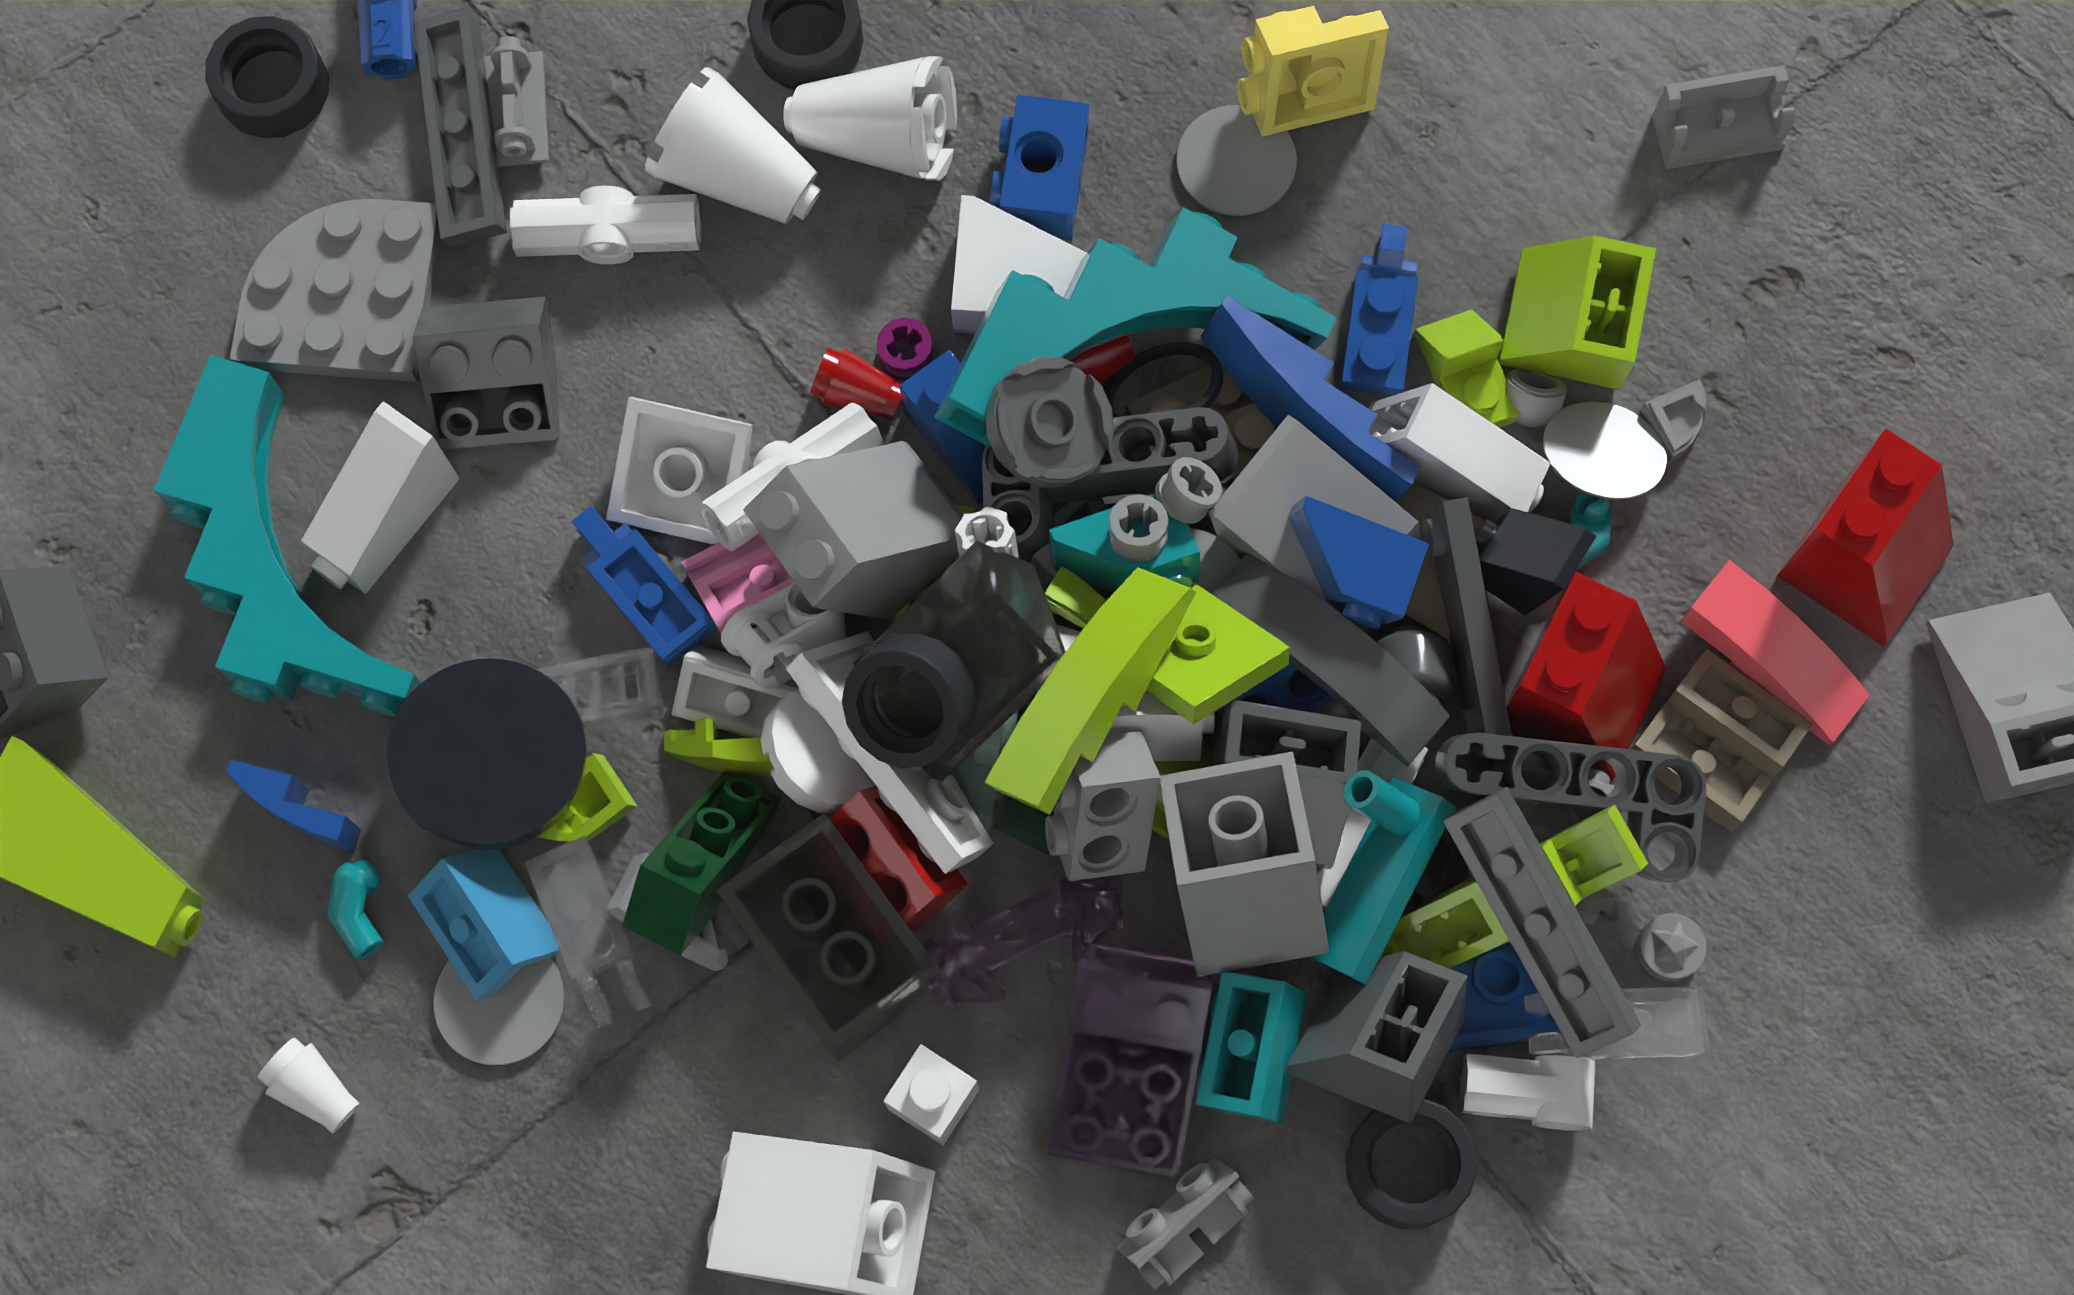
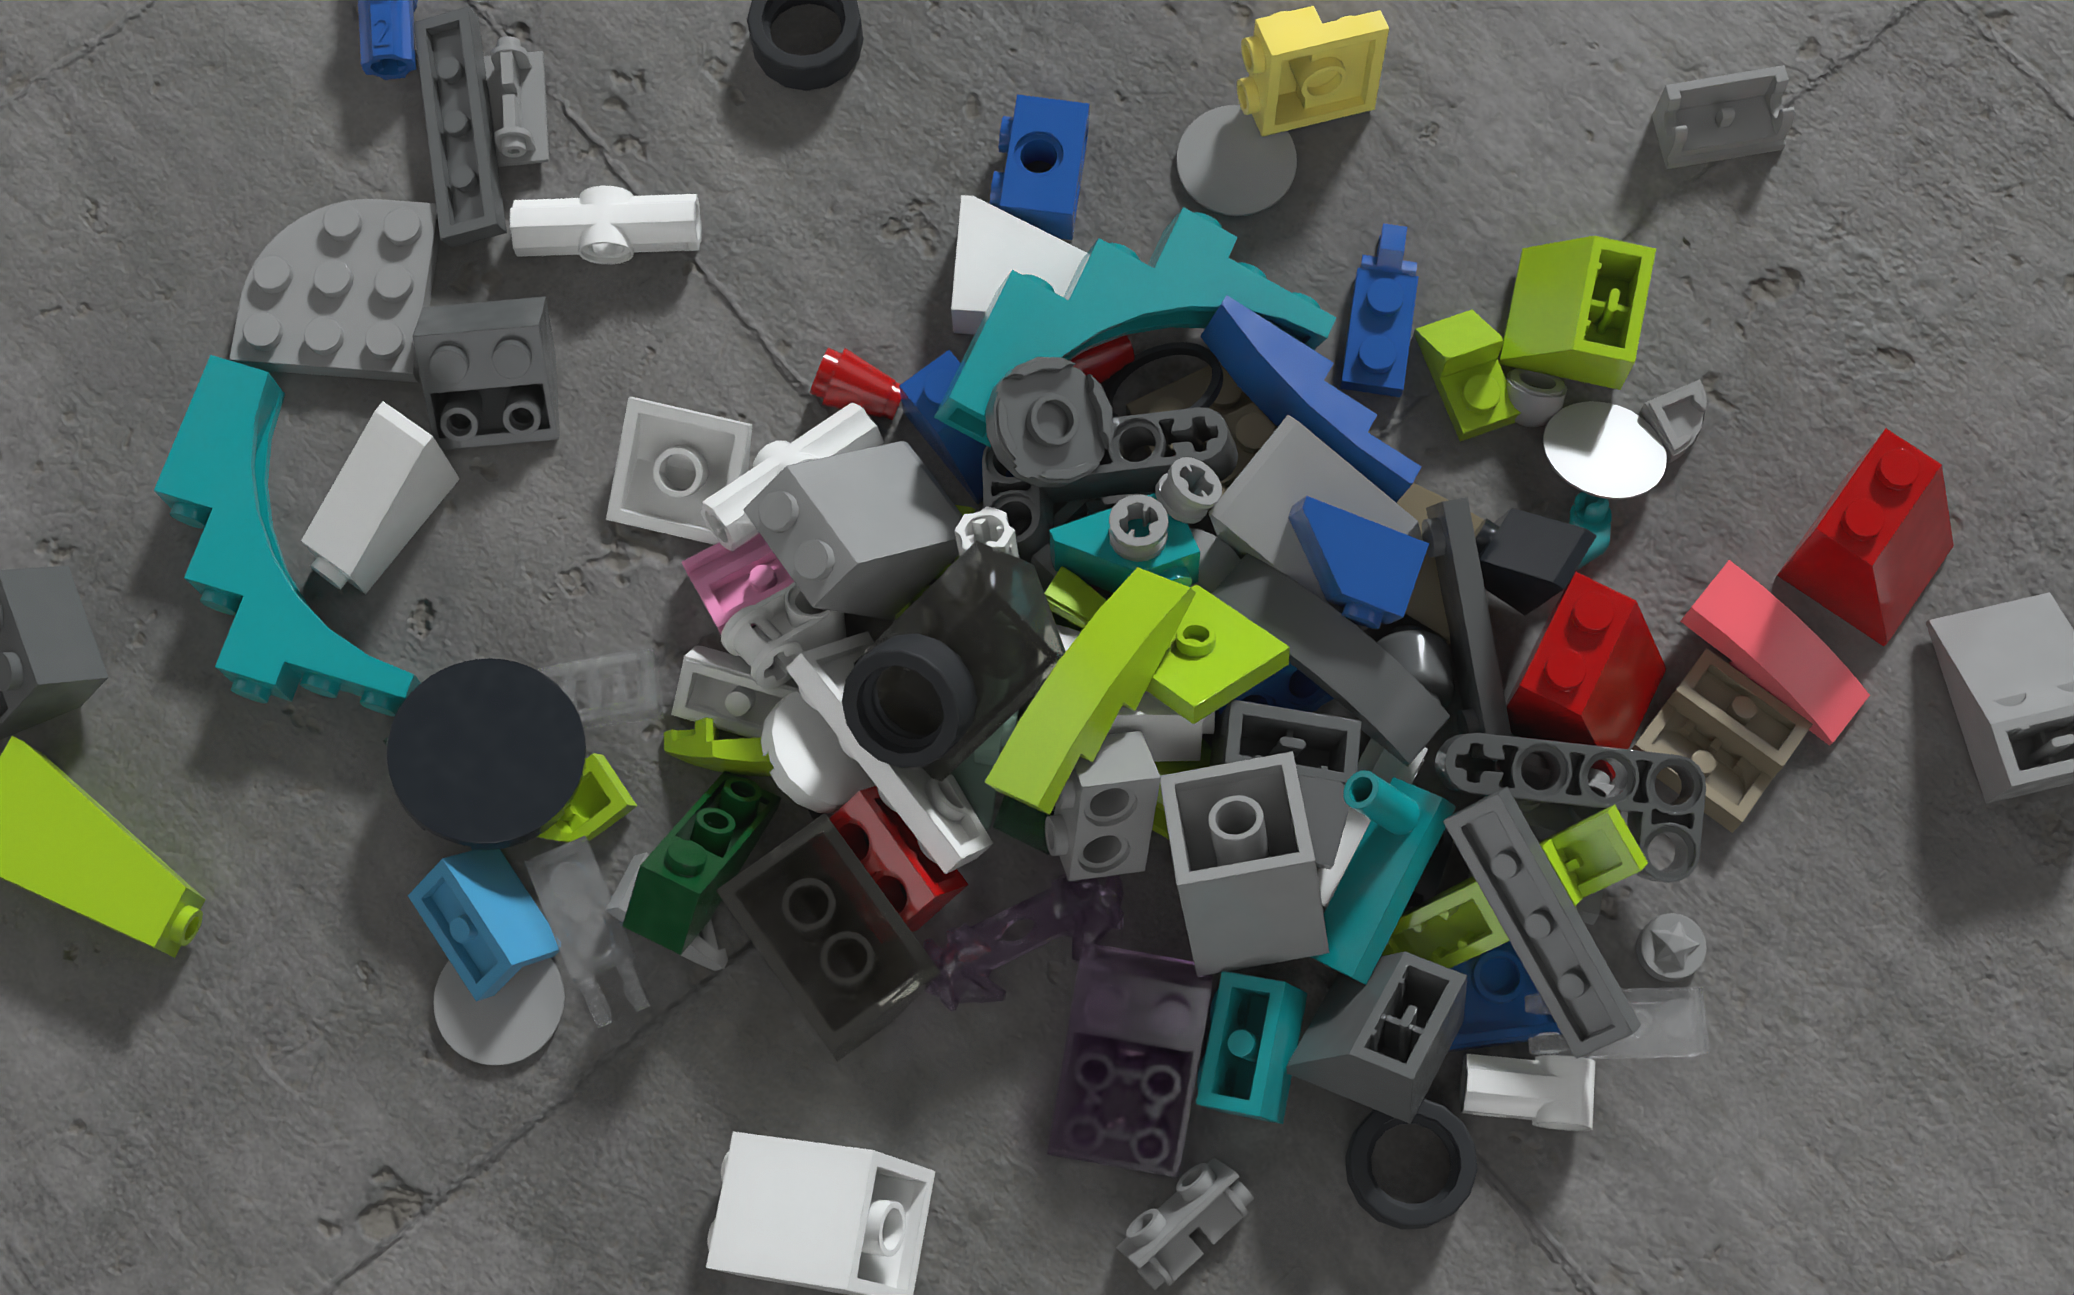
(252, 39): black tyre -> none
(285, 799): blue slope -> none
(308, 1085): white cone -> none
(347, 905): teal arm -> none
(643, 587): blue hinge -> none
(732, 154): white cone -> none
(880, 117): white cone -> none
(900, 329): magenta bush -> none
(931, 1094): white brick -> none
(1460, 452): white slope -> none

